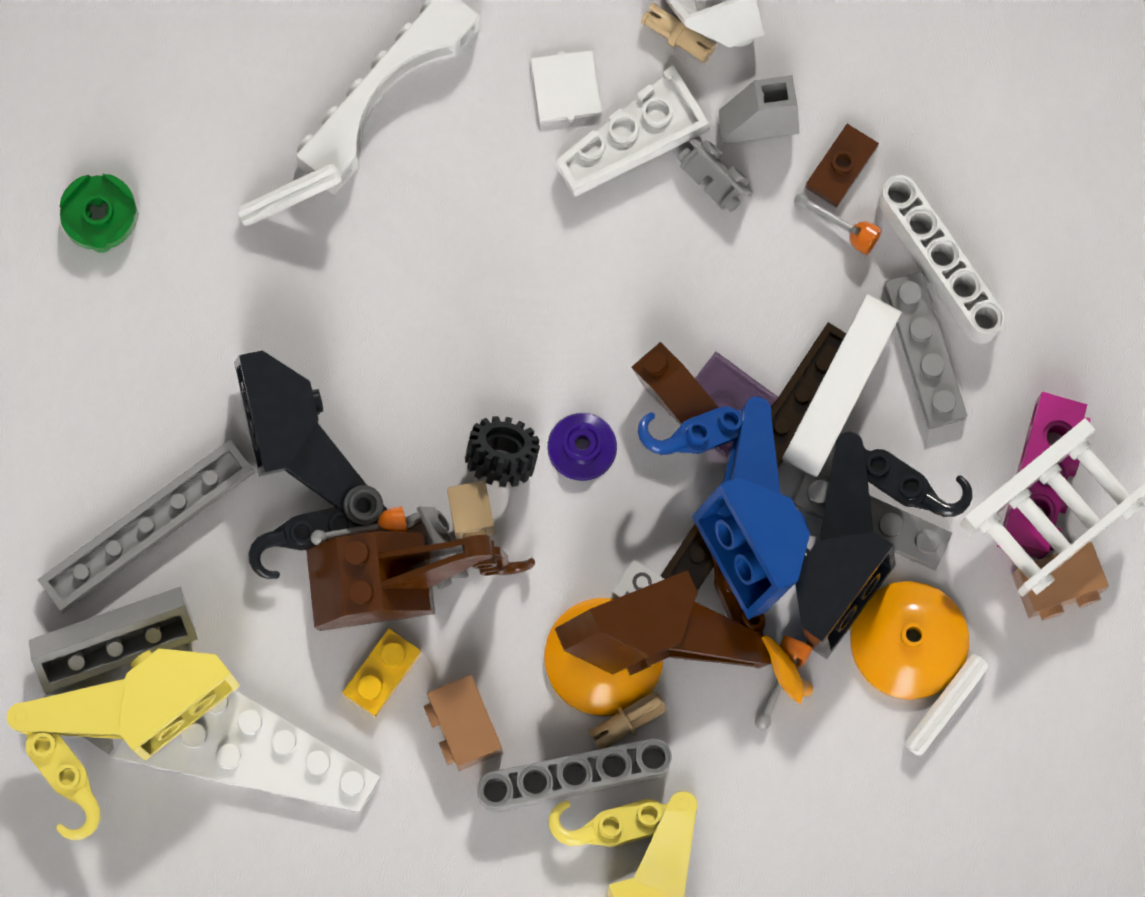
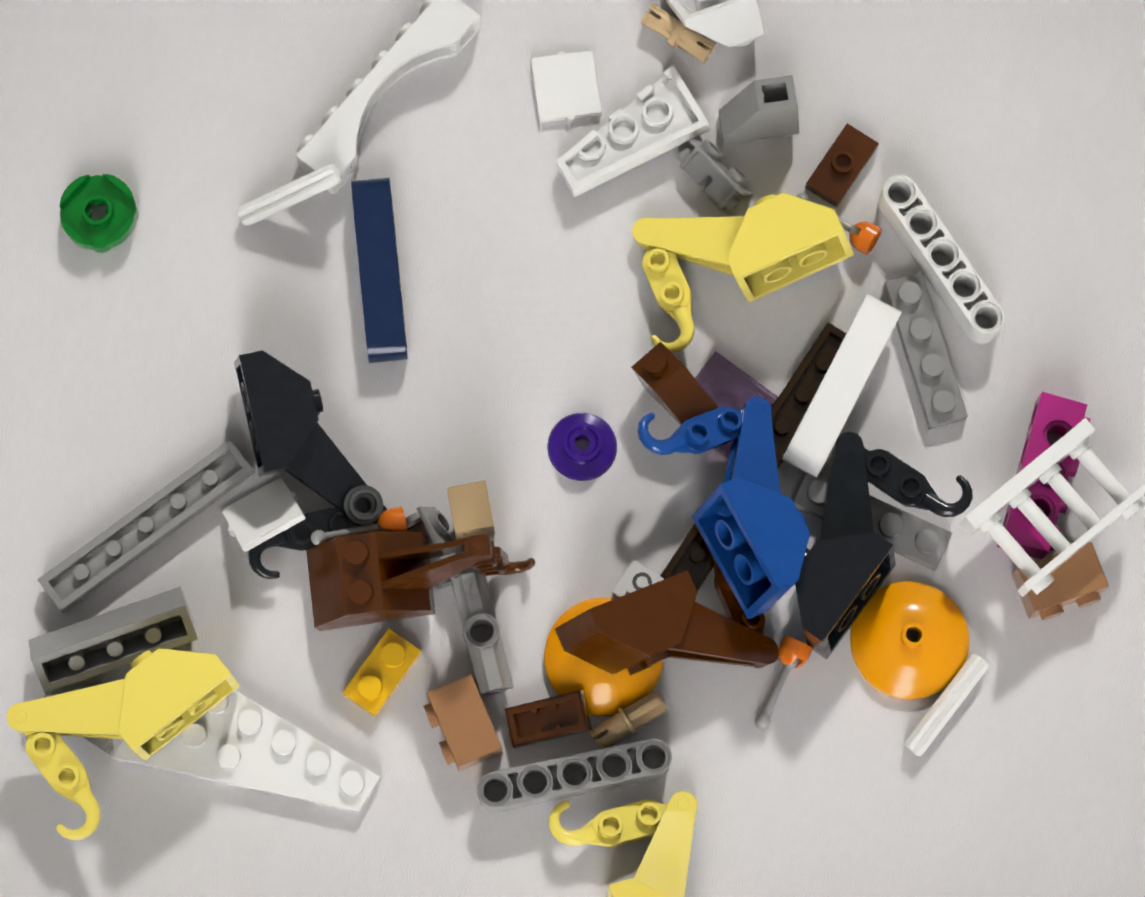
(263, 514): none -> white piece
(379, 270): none -> dark blue beam
(489, 657): none -> light grey piece
(499, 466): black tyre -> none
(548, 719): none -> reddish brown plate
(764, 251): none -> light yellow slope
(786, 672): light orange bar -> none

